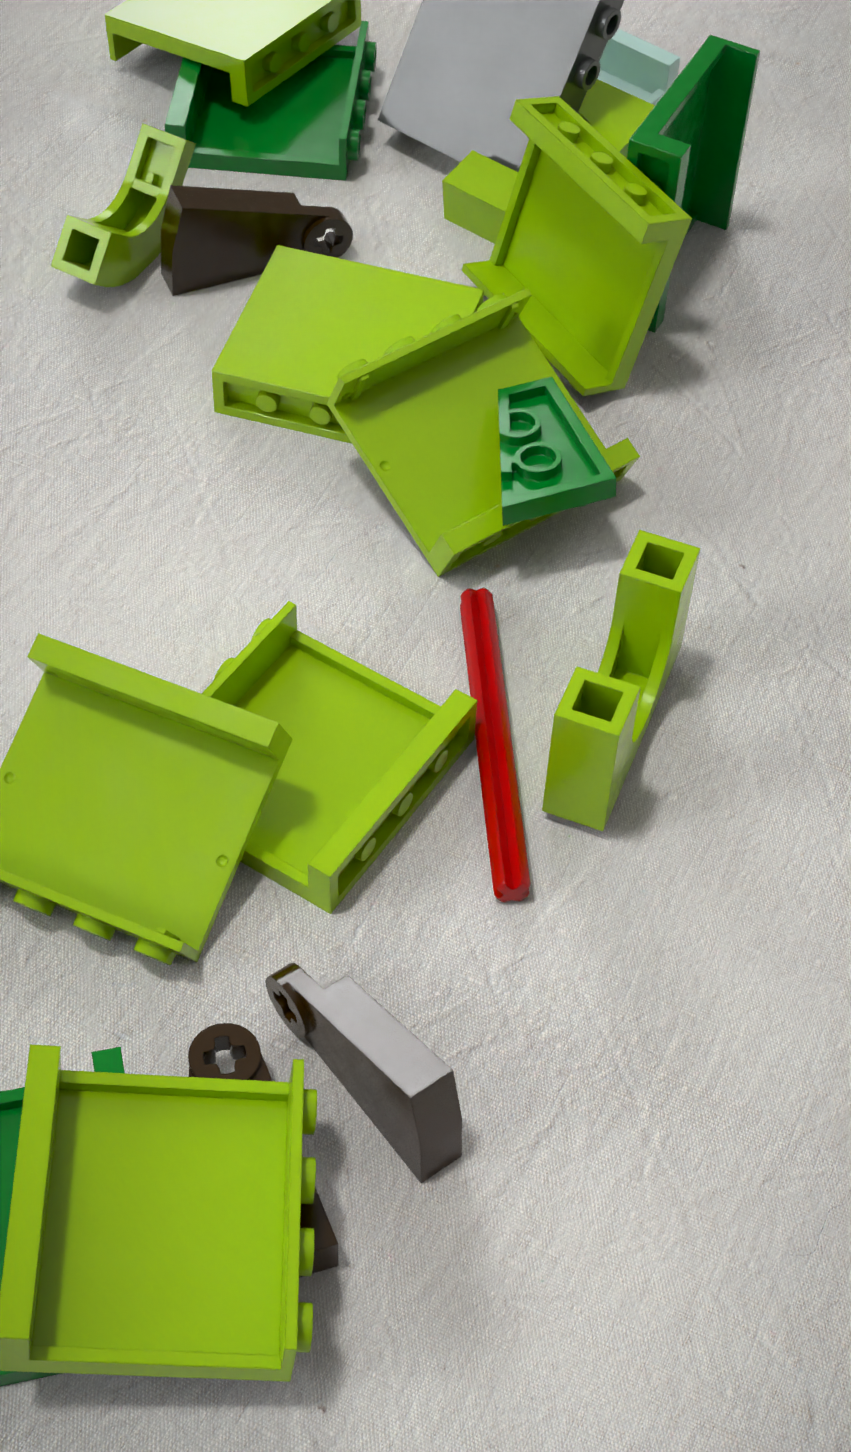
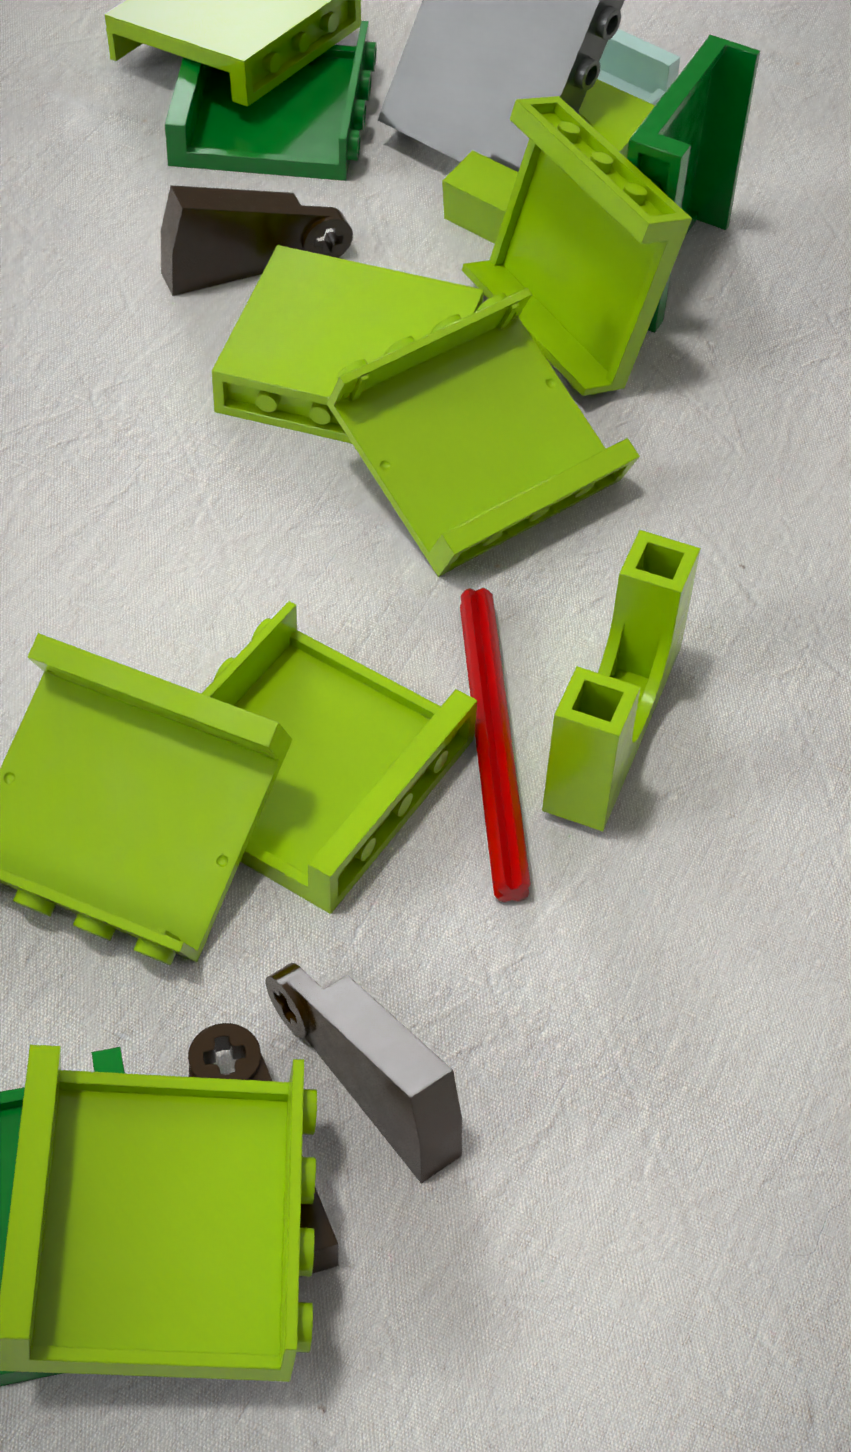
(128, 232): lime arch -> none
(546, 454): green wing -> none

